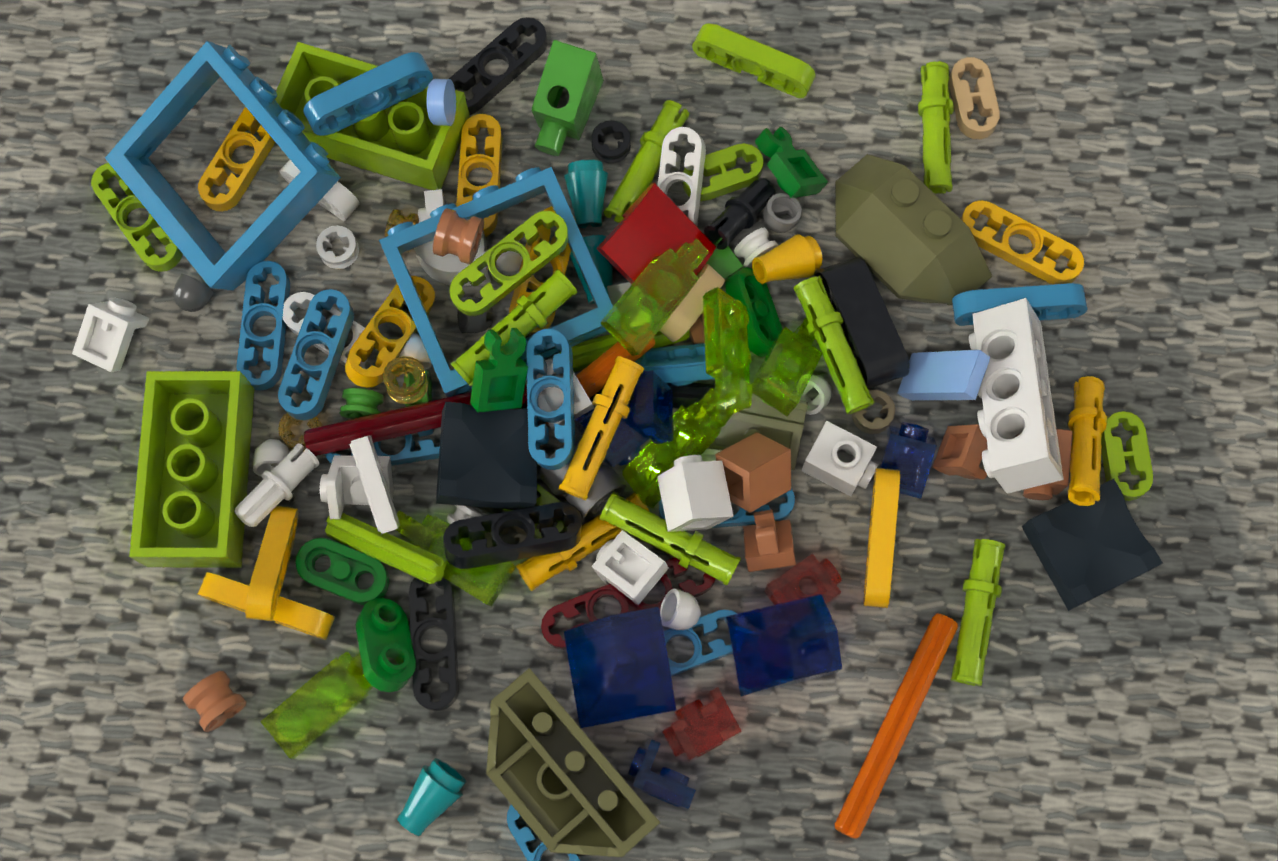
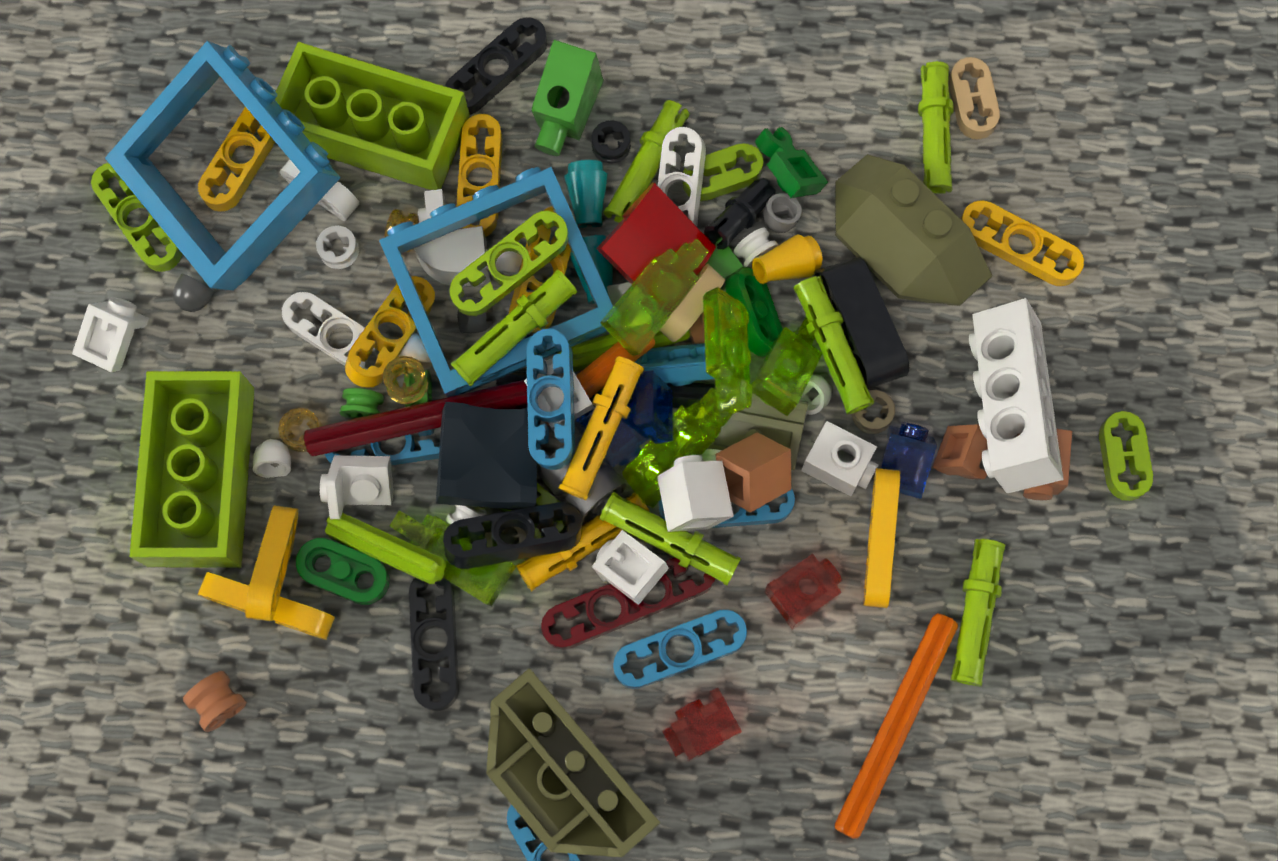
(254, 292): dark azure beam -> none
(276, 486): white axle -> none
(318, 704): clear neon green hinge -> none
(339, 328): dark azure beam -> none
(368, 94): dark azure beam -> none
(374, 484): white tile -> none
(382, 640): green plate -> none
(432, 794): teal cone -> none
(441, 102): light blue tile -> none
(458, 236): nougat wheel -> none
(502, 378): green plate -> none
(620, 668): clear blue slope -> none
(667, 786): clear blue bracket -> none
(679, 610): white hinge -> none
(760, 60): lime beam -> none
(768, 543): nougat tile -> none
(784, 645): clear blue slope -> none
(944, 375): light blue tile -> none
(1047, 301): dark azure beam -> none
(1087, 424): yellow pin -> none
(1090, 546): black brick -> none

